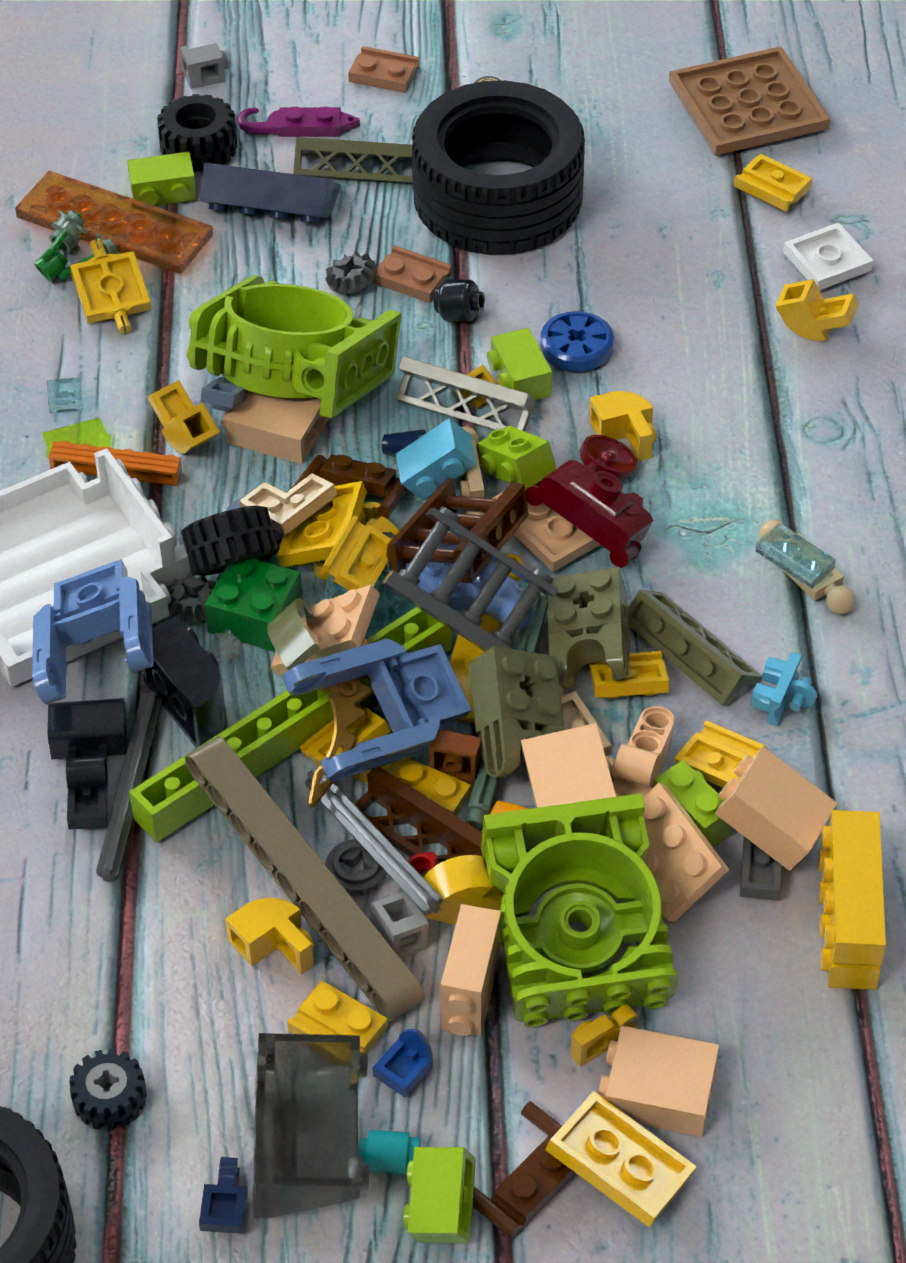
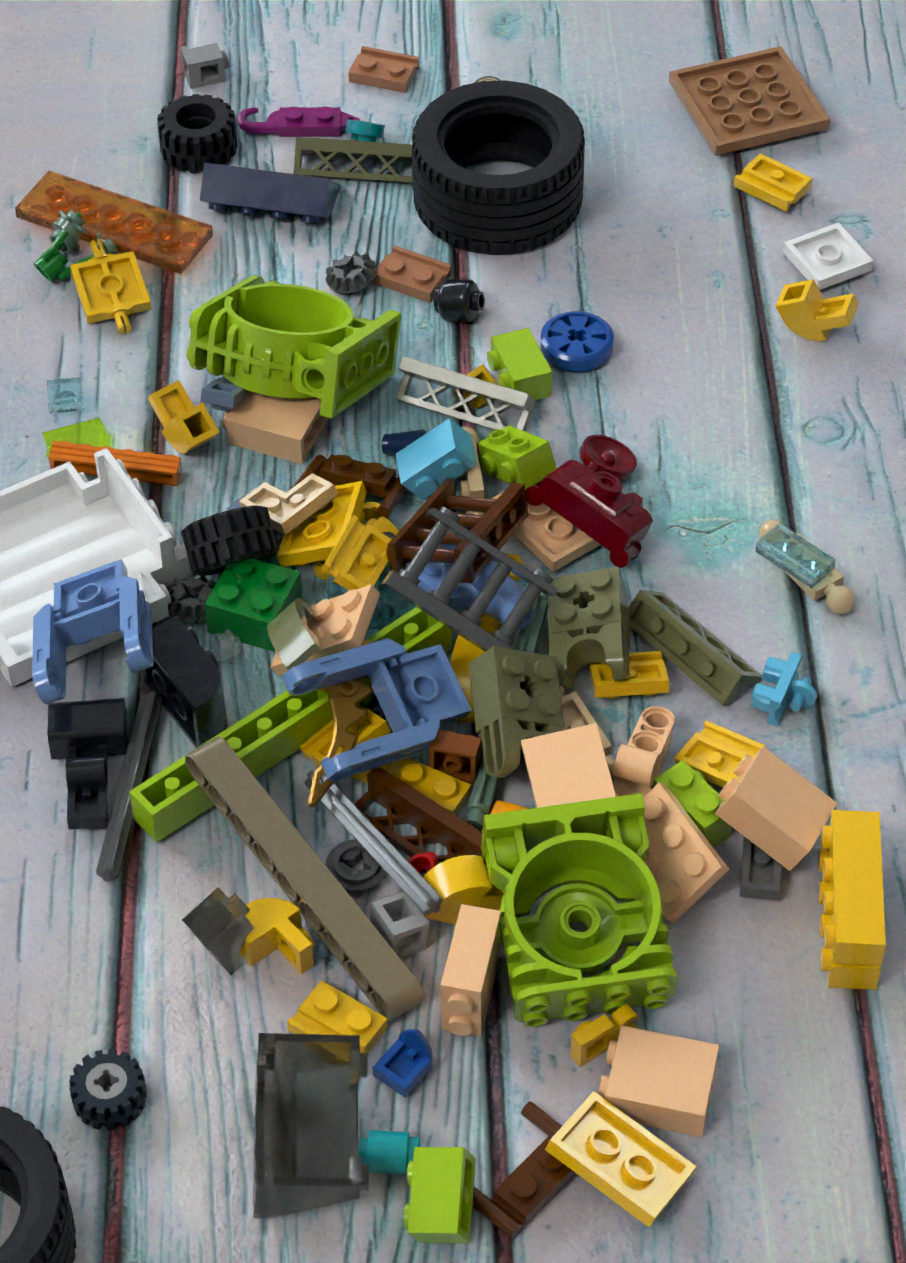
(162, 179): lime brick -> none
(221, 927): none -> clear smoke arch
(225, 1203): dark blue plate -> none
(364, 130): none -> teal plate
(624, 416): yellow brick -> none

